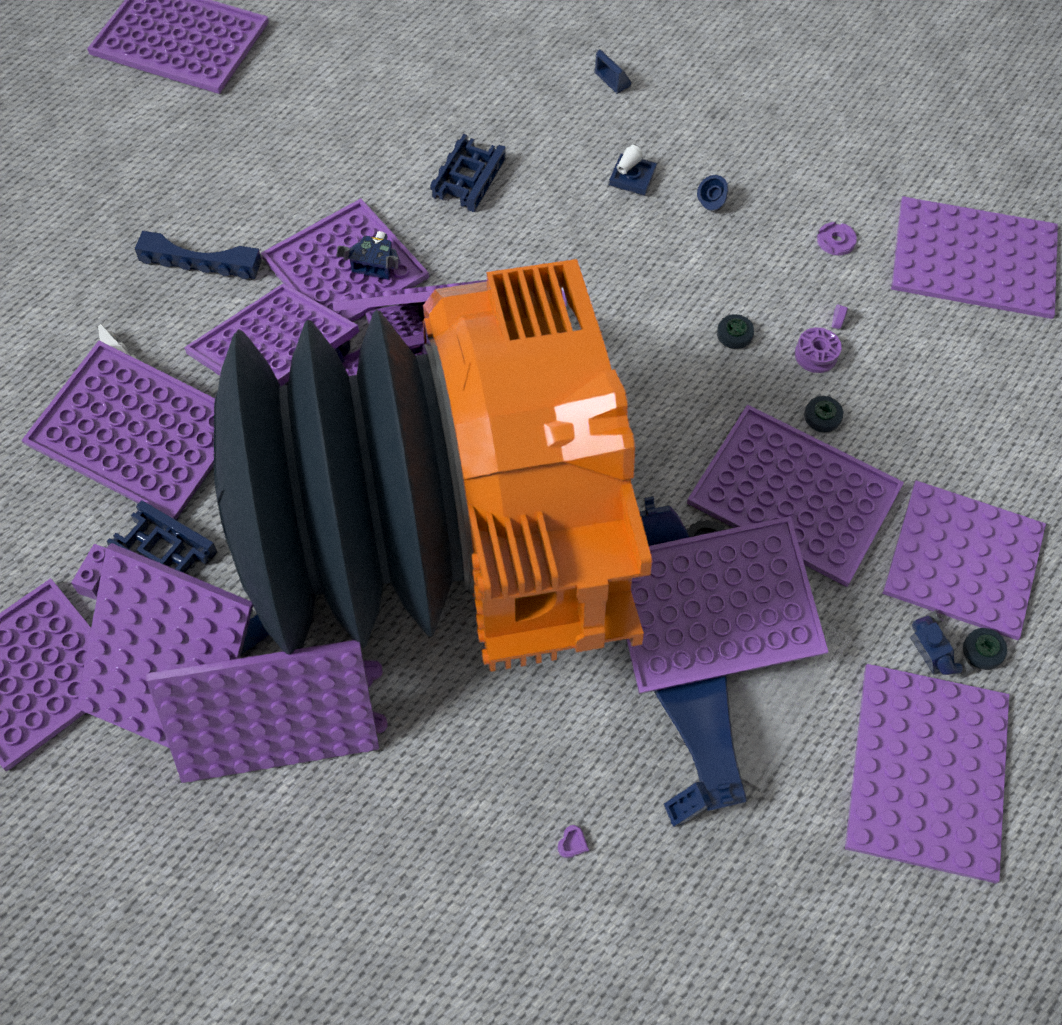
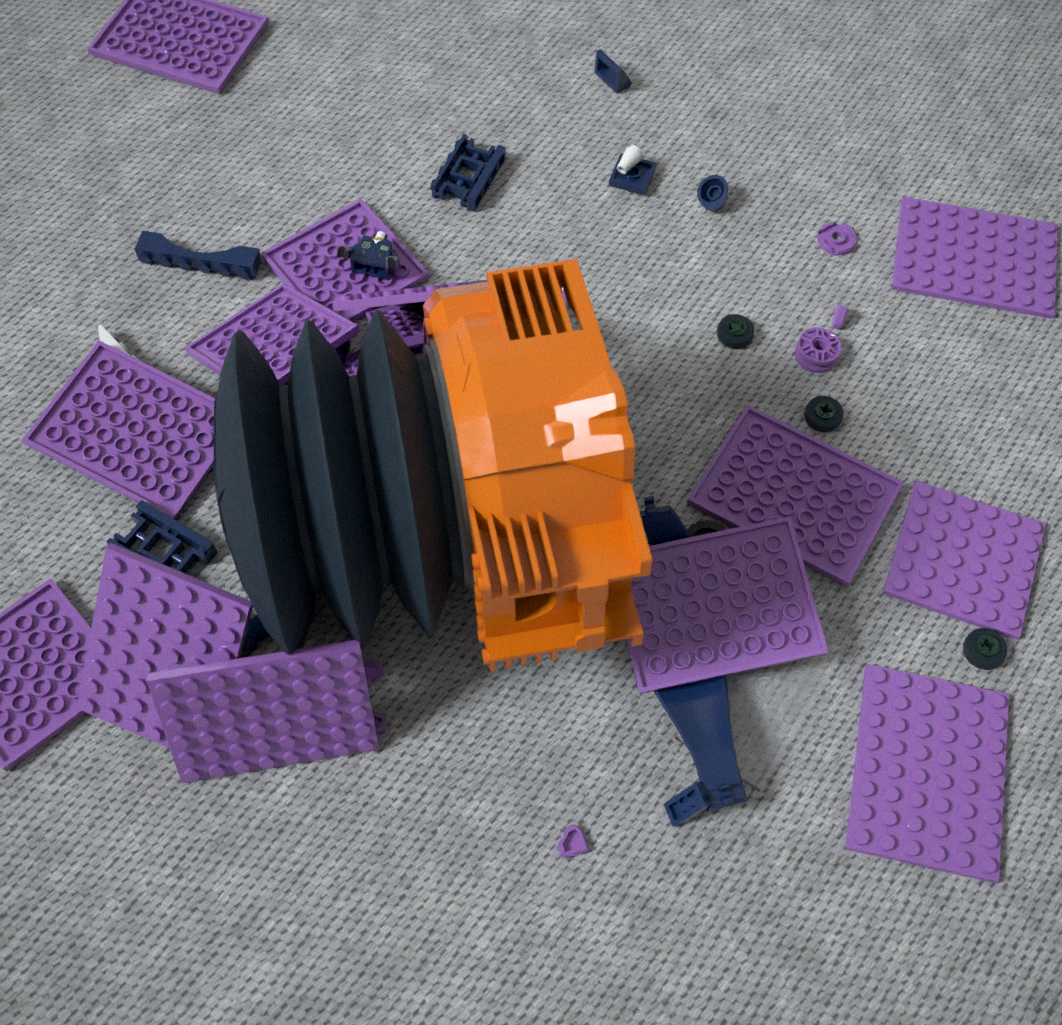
(88, 576): medium lavender brick -> none
(936, 648): dark blue torso -> none

